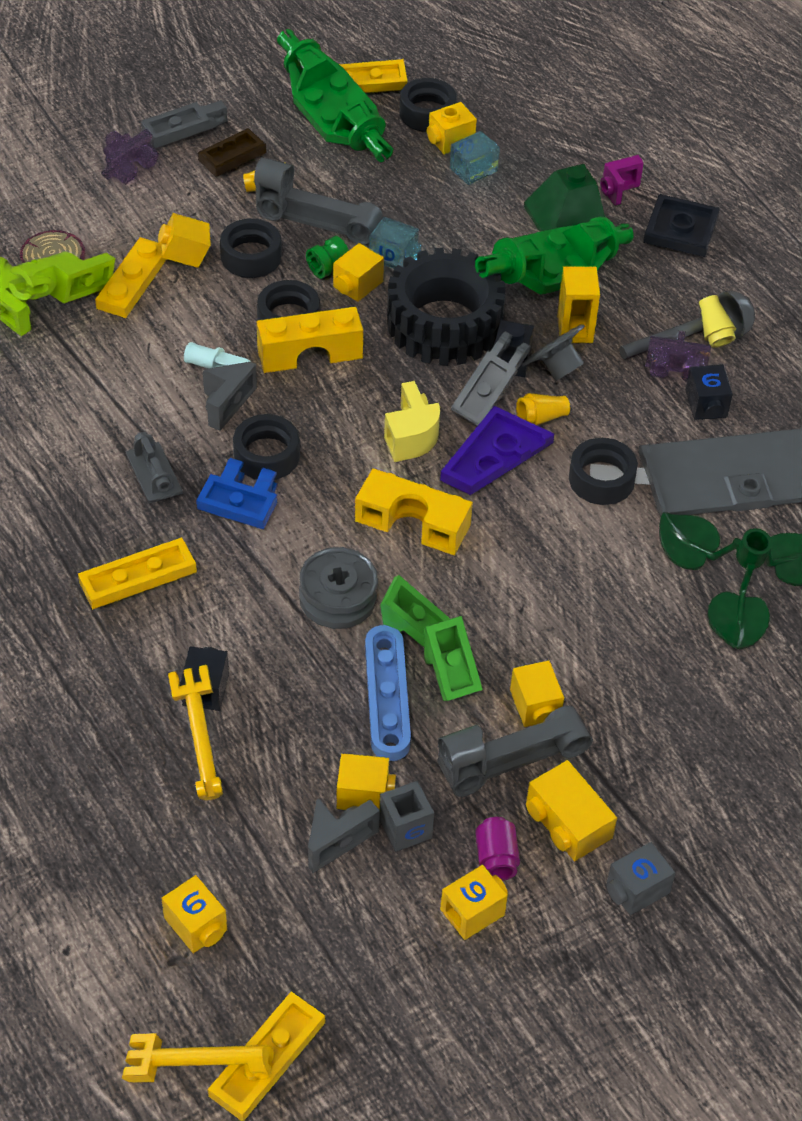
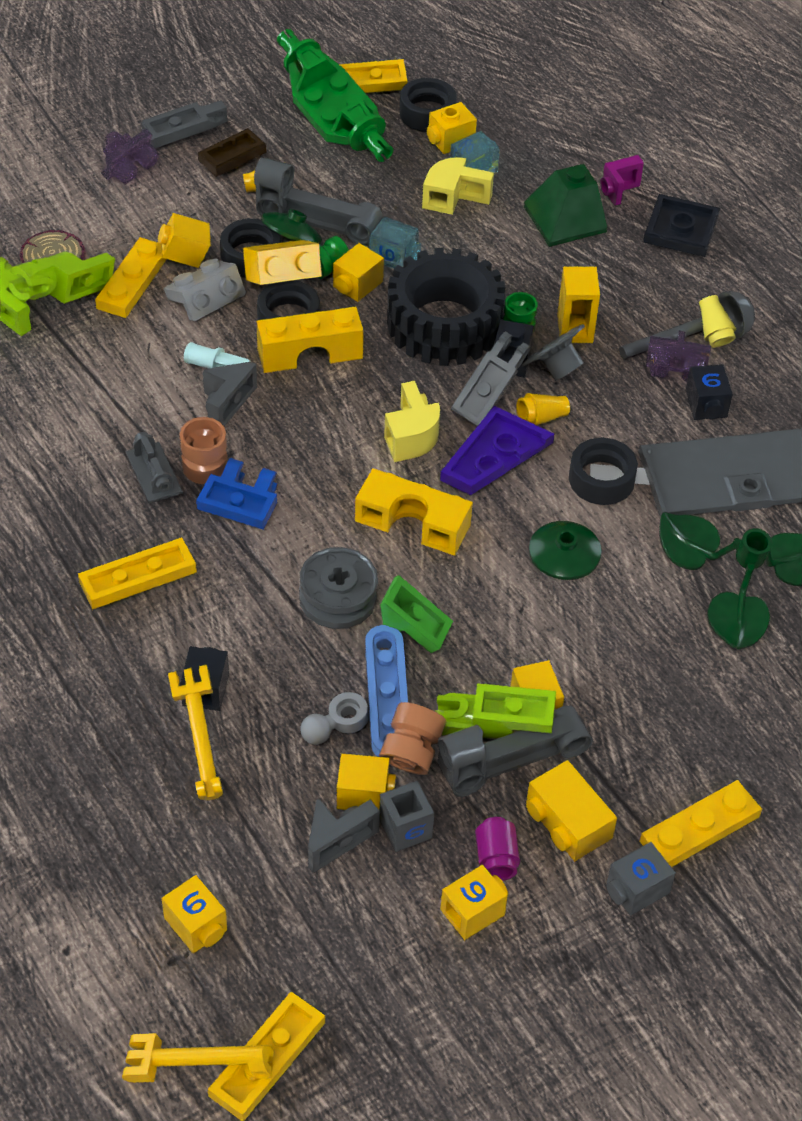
(203, 449): none -> nougat wheel
(206, 288): none -> light grey bracket
(265, 427): black tyre -> none
(282, 262): none -> yellow piece
(291, 225): none -> dark green dish
(317, 727): none -> light grey plate
(414, 734): none -> nougat wheel
(452, 181): none -> light yellow brick
(452, 658): bright green slope -> none
(498, 710): none -> lime plate
(521, 308): none -> green wheel
(540, 256): green plate -> none
(565, 550): none -> dark green dish
(703, 823): none -> yellow plate

